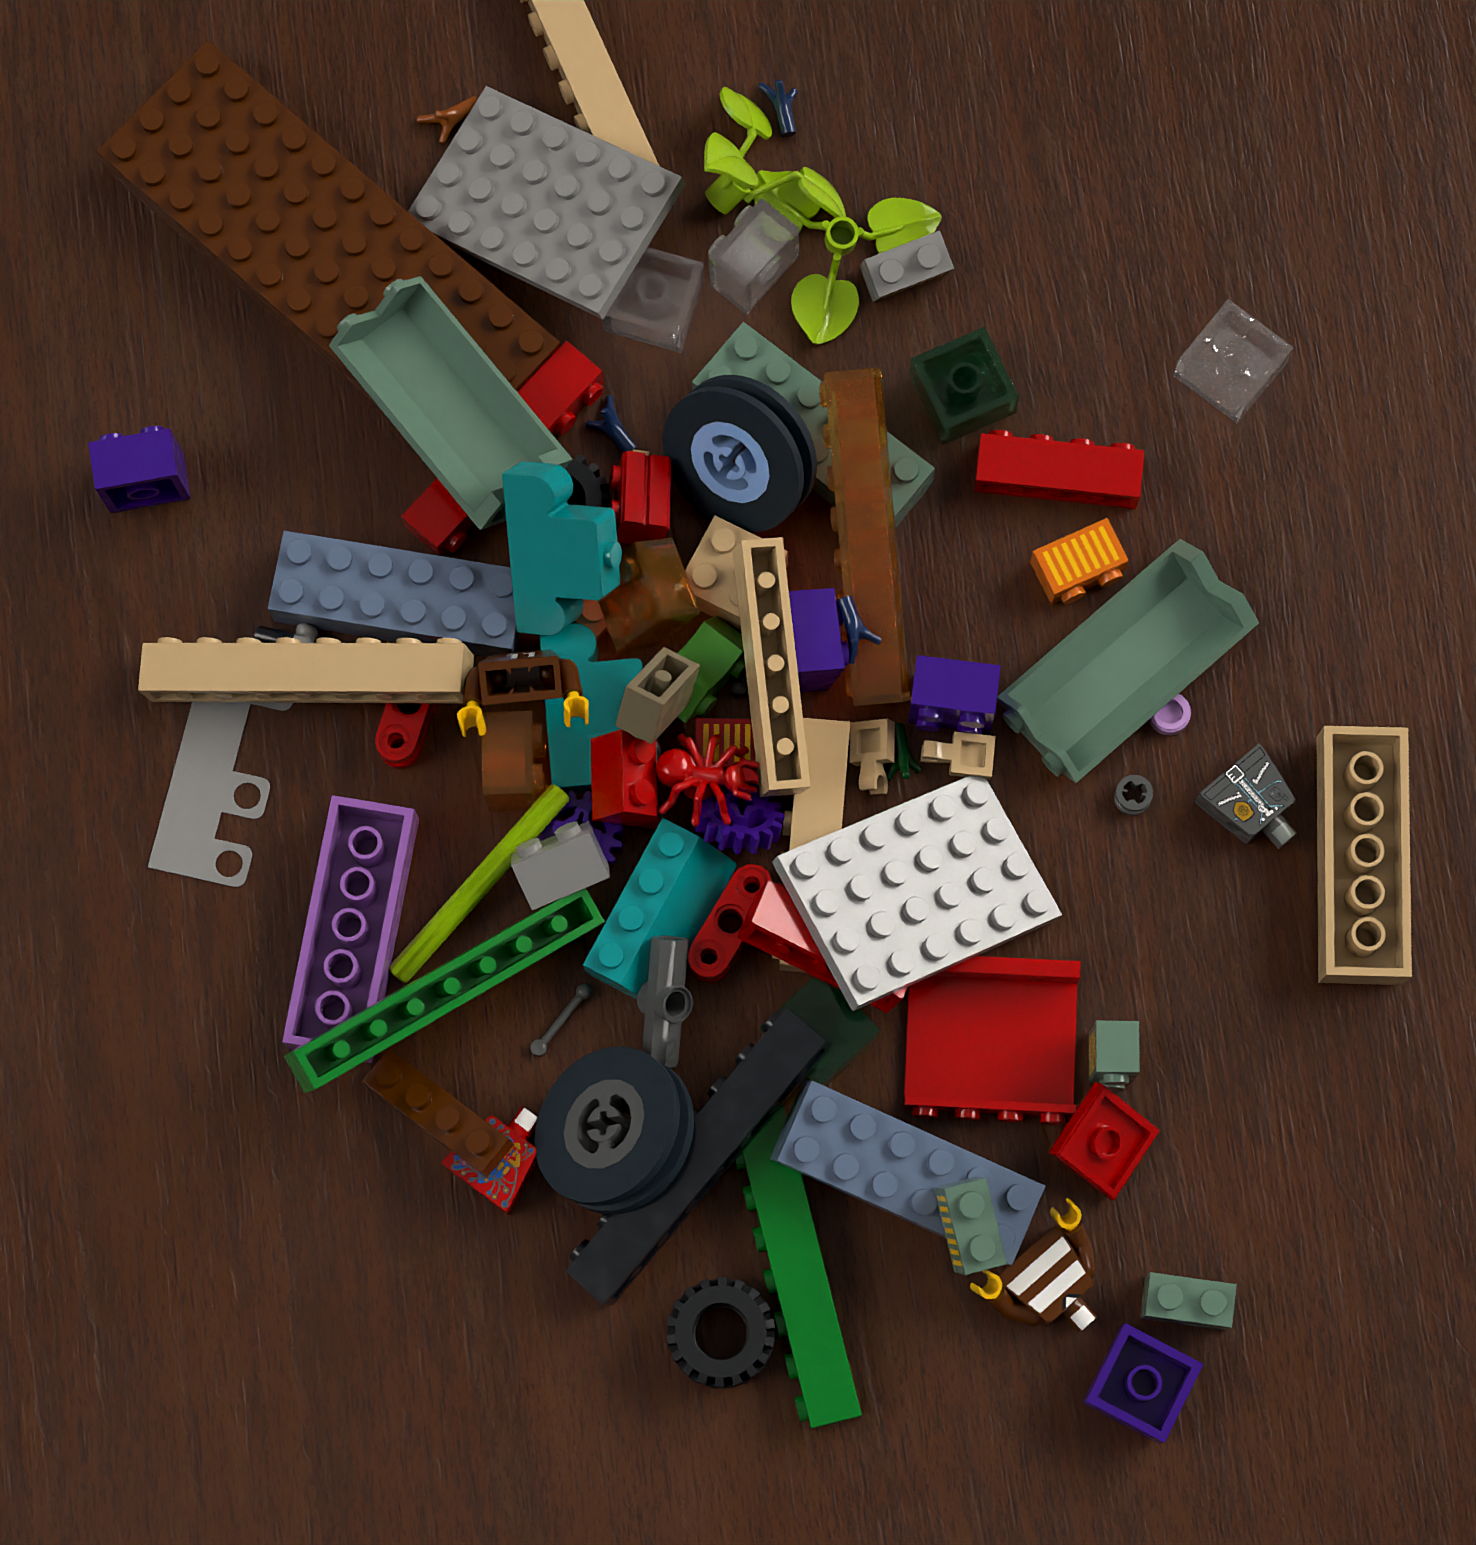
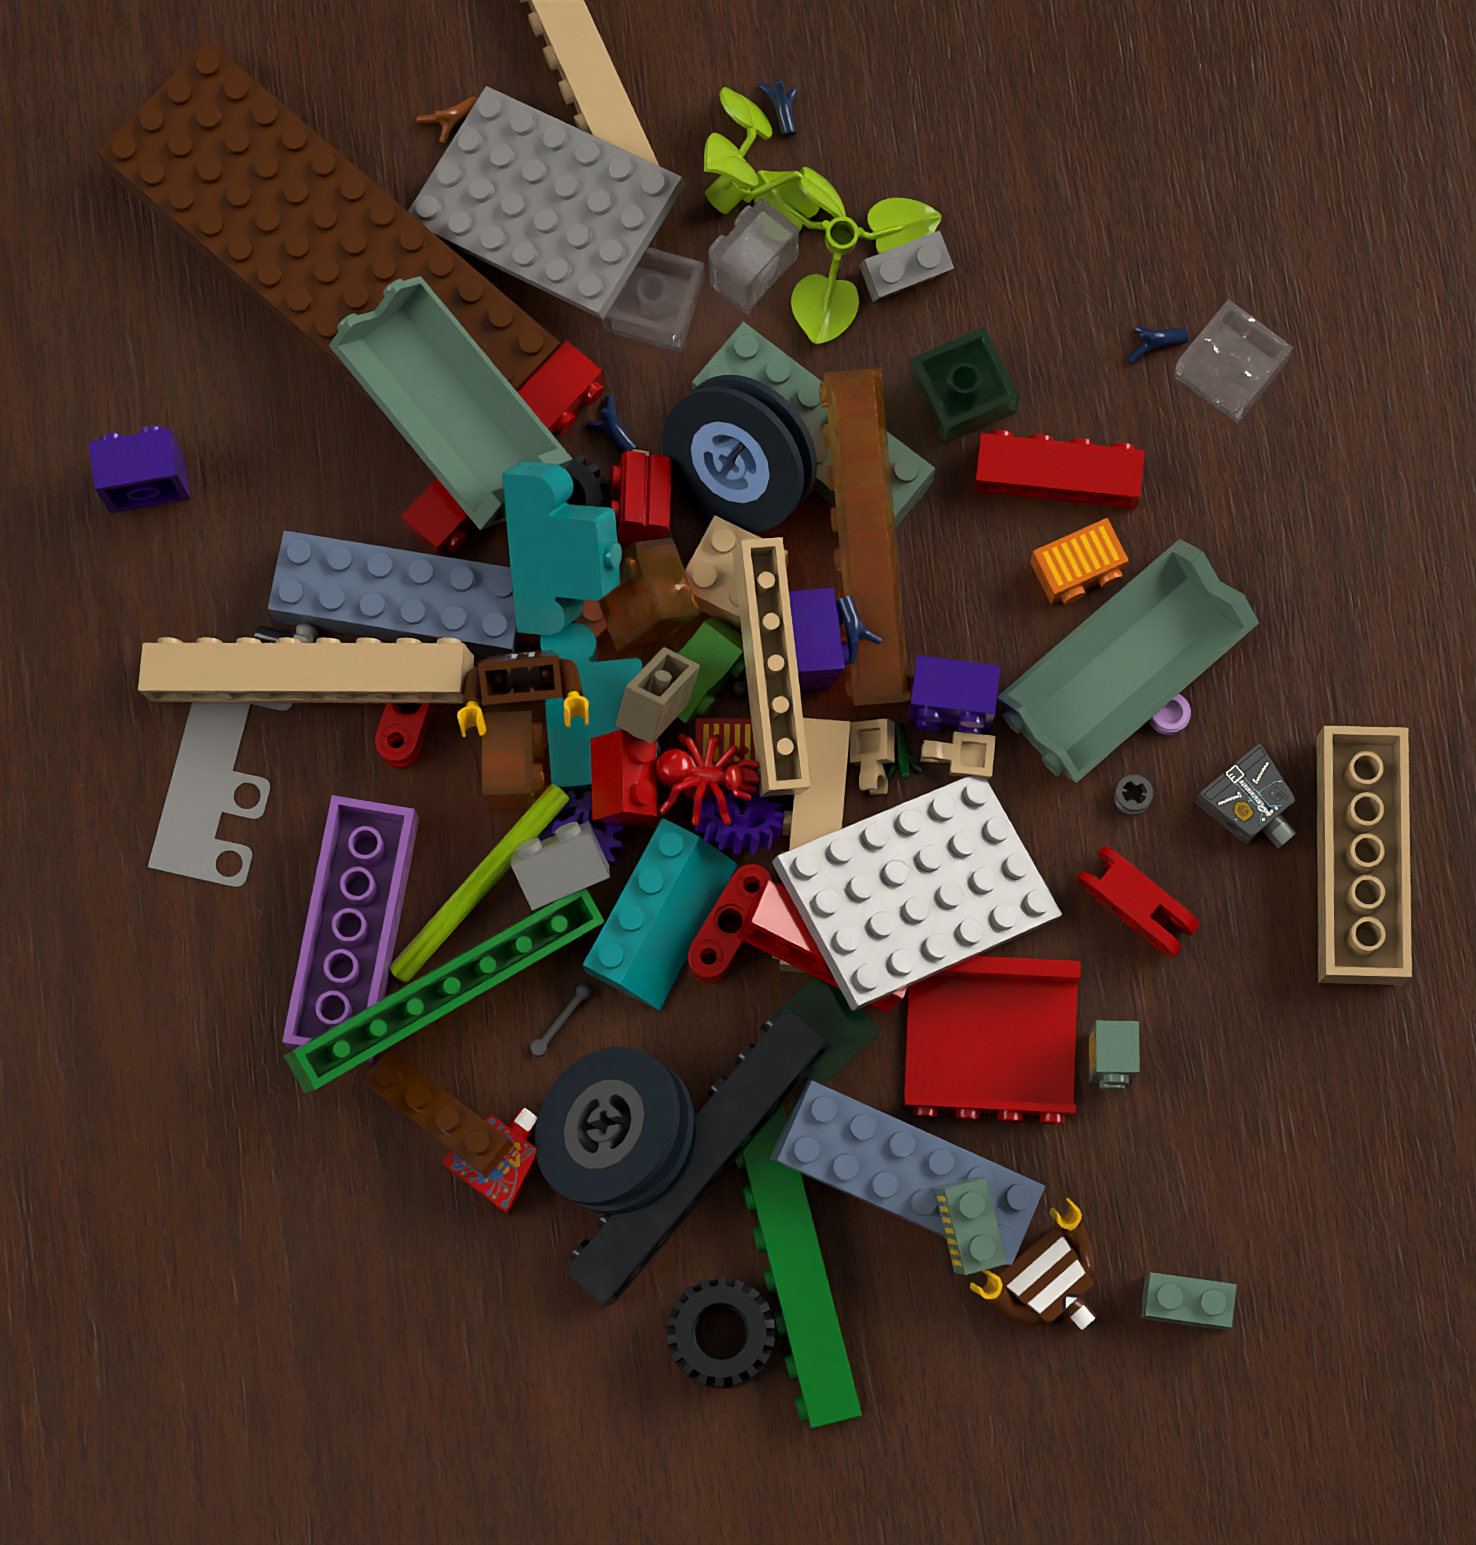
(665, 999): dark grey piece -> none
(1104, 1141): red tile -> none
(1138, 902): none -> red piece
(1142, 1383): dark purple brick -> none
(1156, 339): none -> dark blue bar

